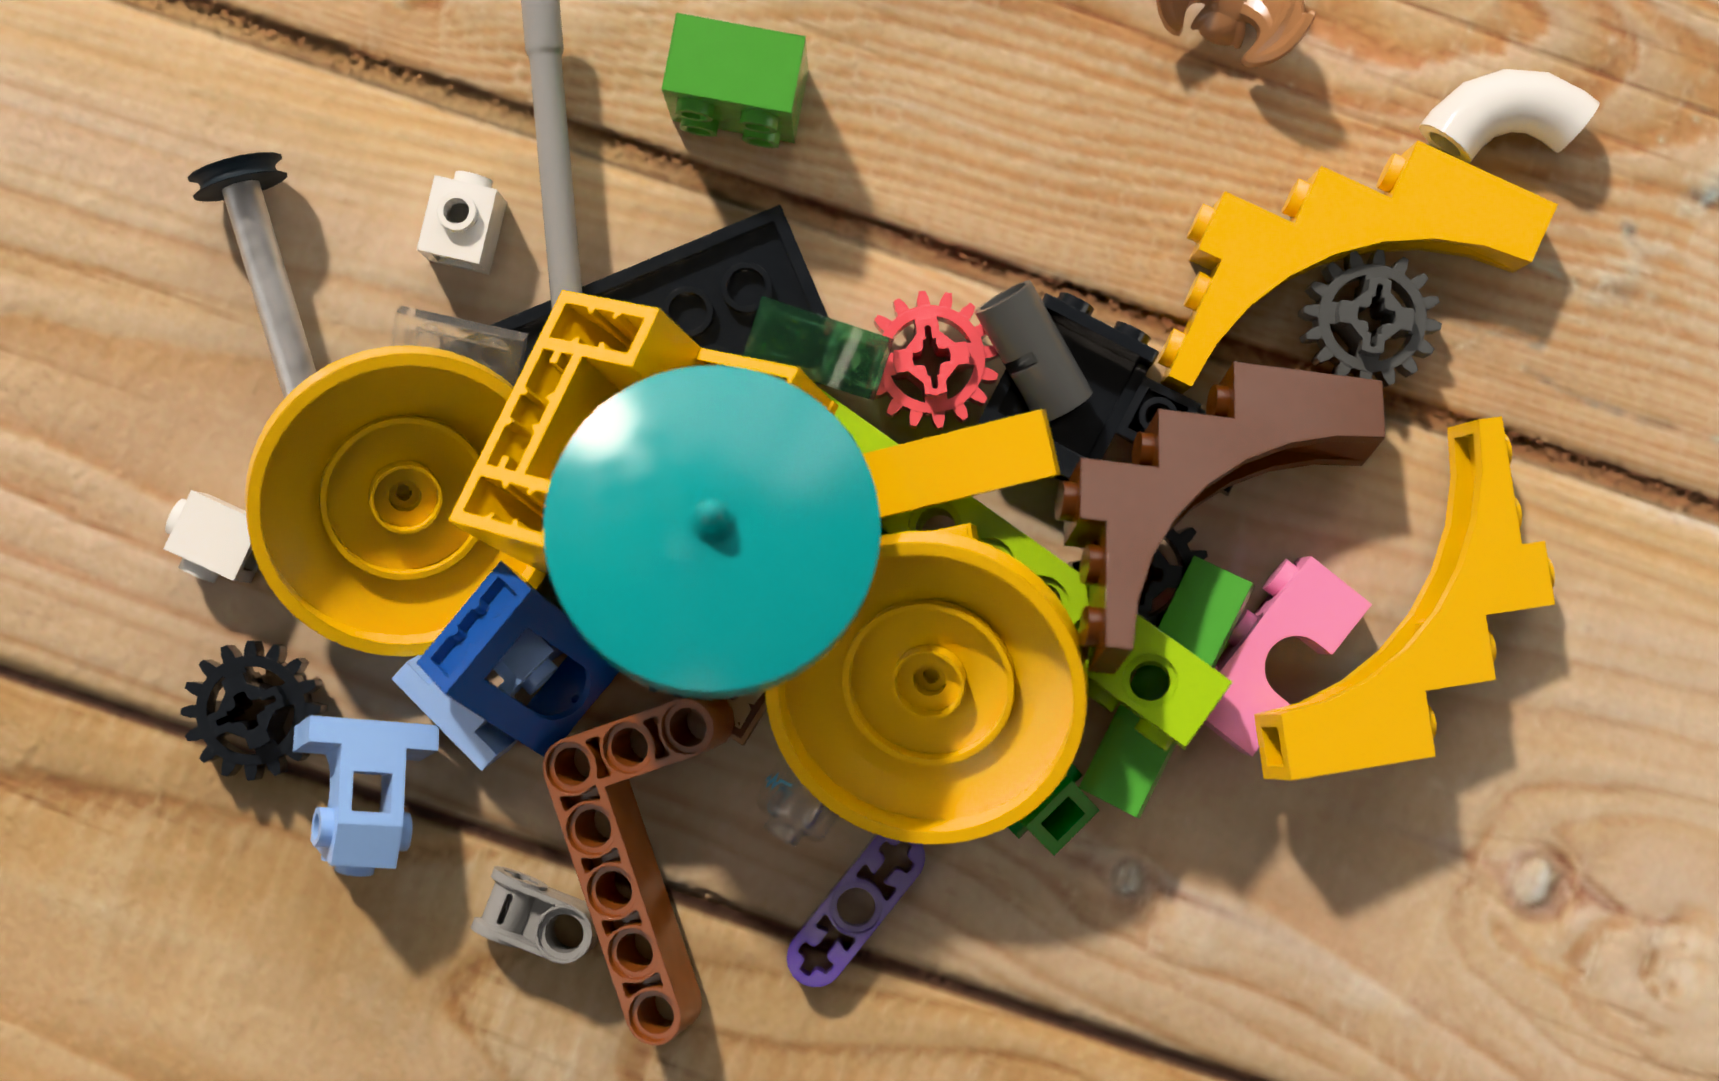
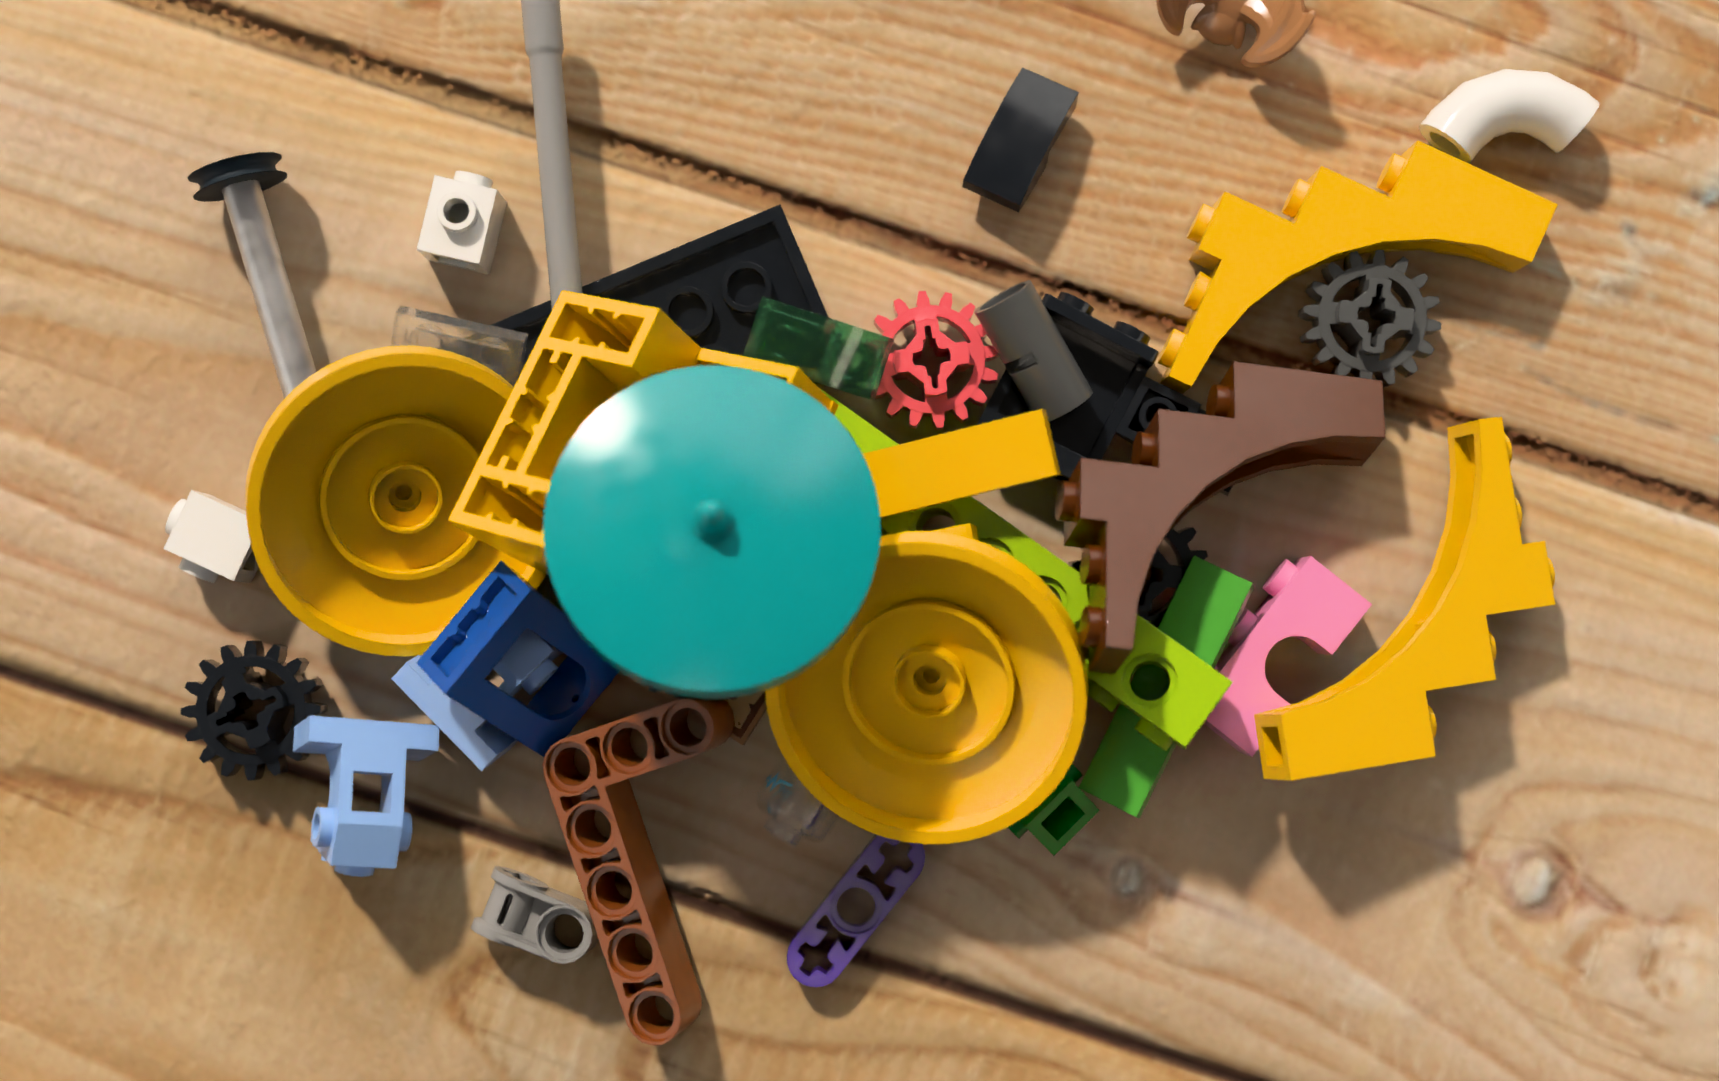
(735, 80): bright green brick -> none
(1020, 139): none -> black slope

